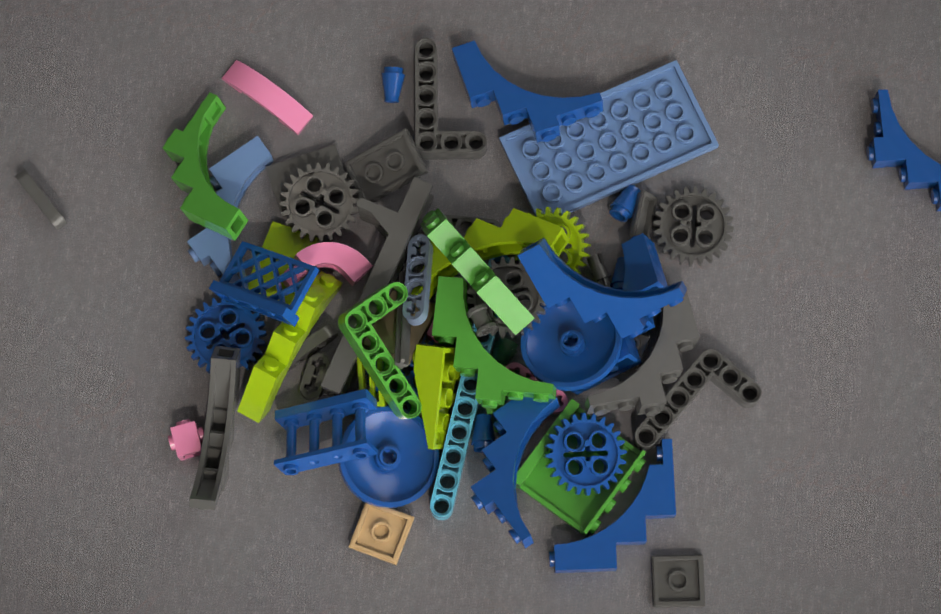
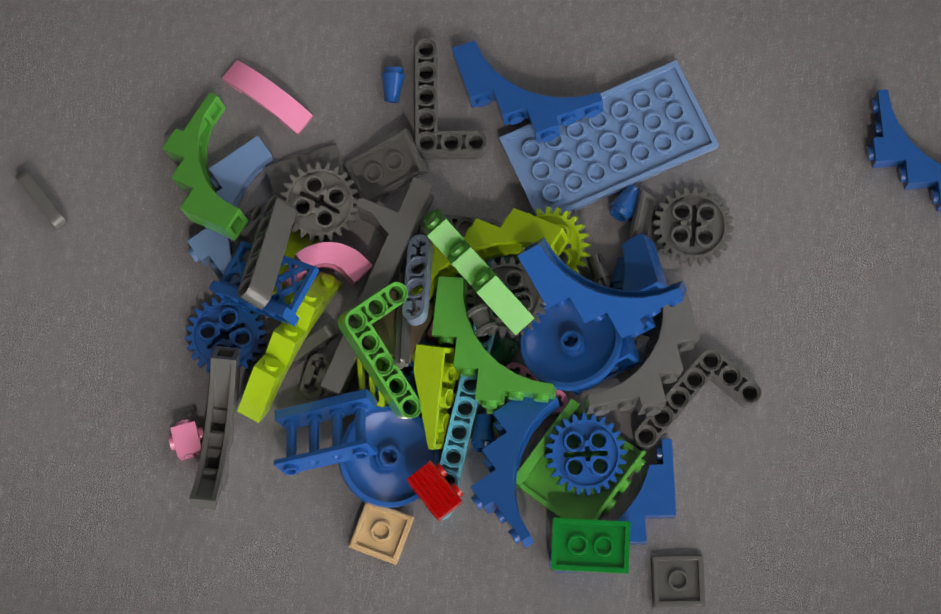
(269, 231): none -> dark grey beam
(435, 490): none -> red brick
(590, 546): none -> green plate

